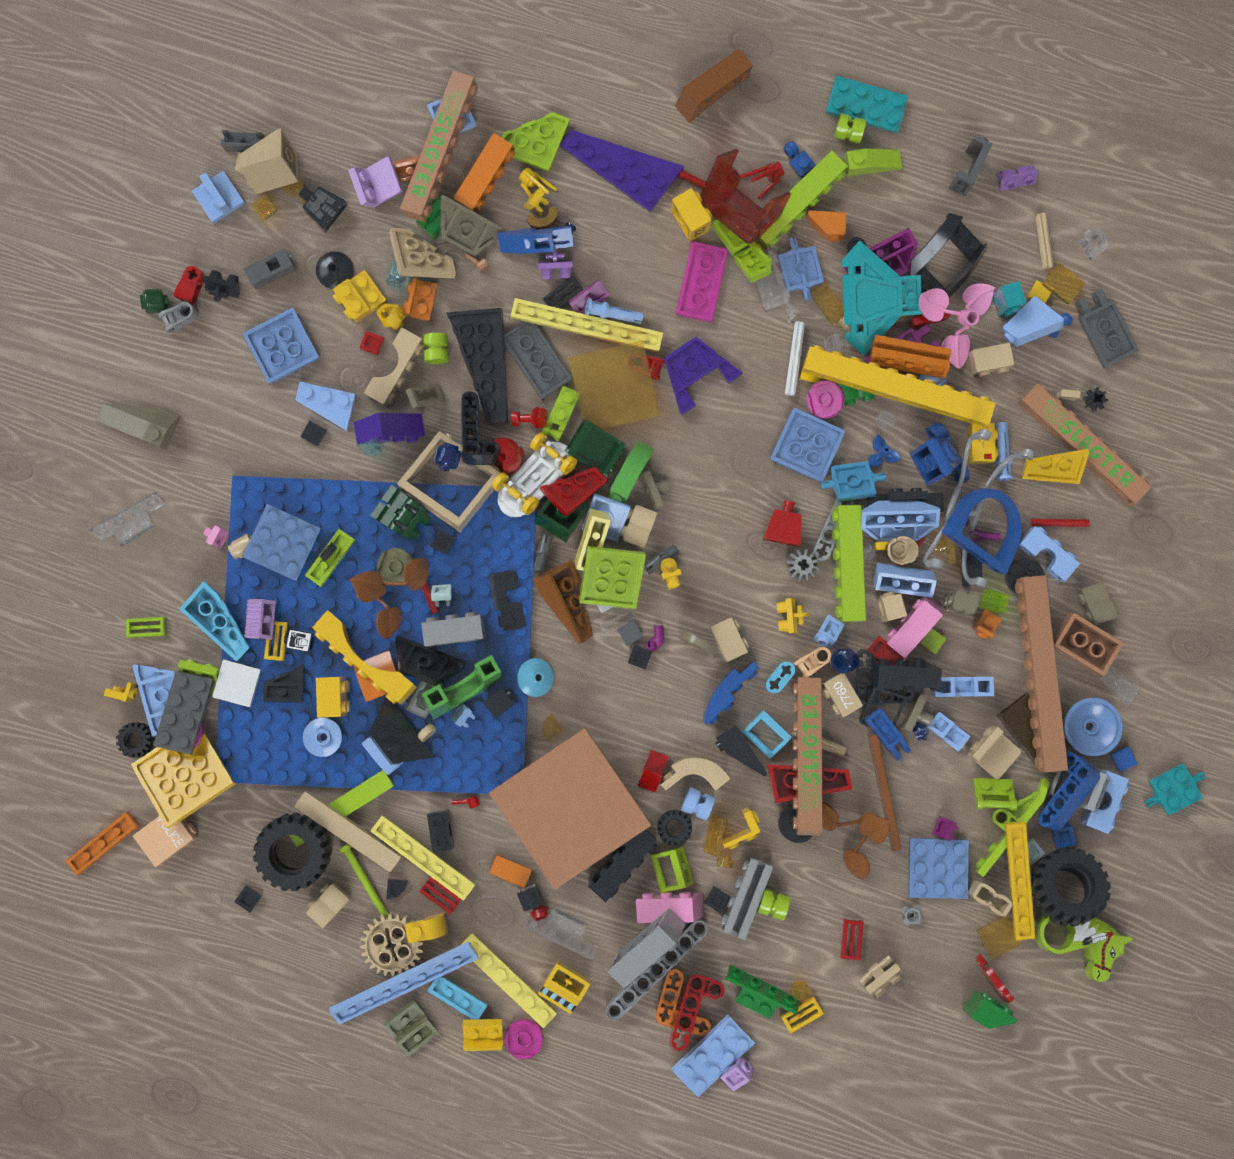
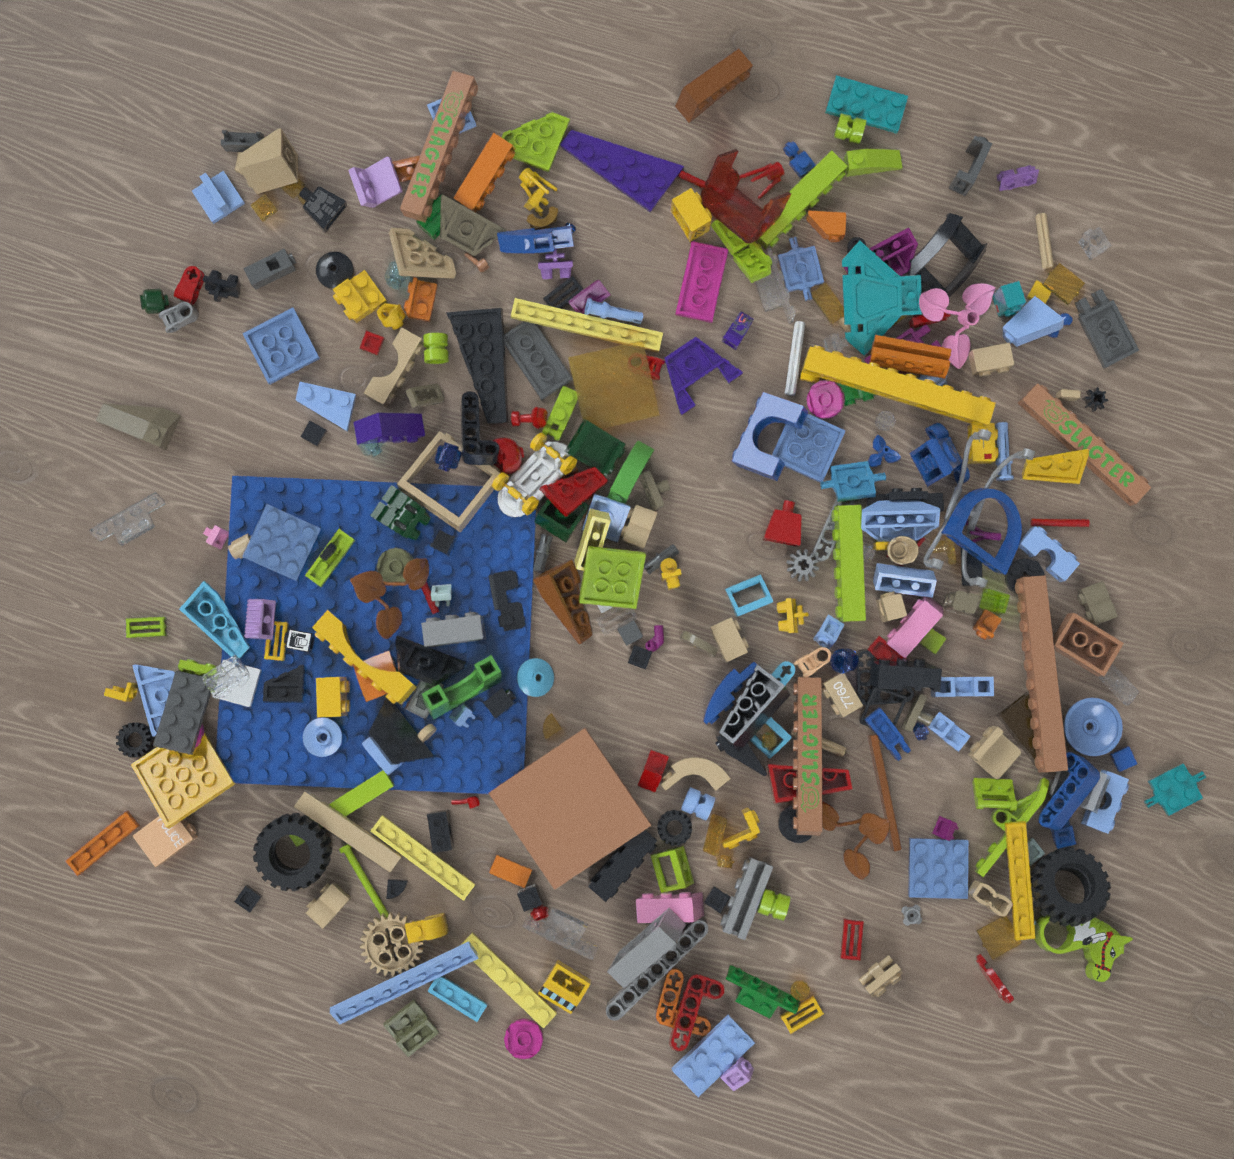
(226, 677): none -> clear brick
(427, 885): red tile -> none
(483, 1035): yellow bracket -> none
(737, 330): none -> dark purple leg
(751, 606): none -> medium azure tile
(754, 708): none -> black wedge
(768, 411): none -> arch
(769, 740): none -> clear yellow plate
(986, 1012): green slope -> none

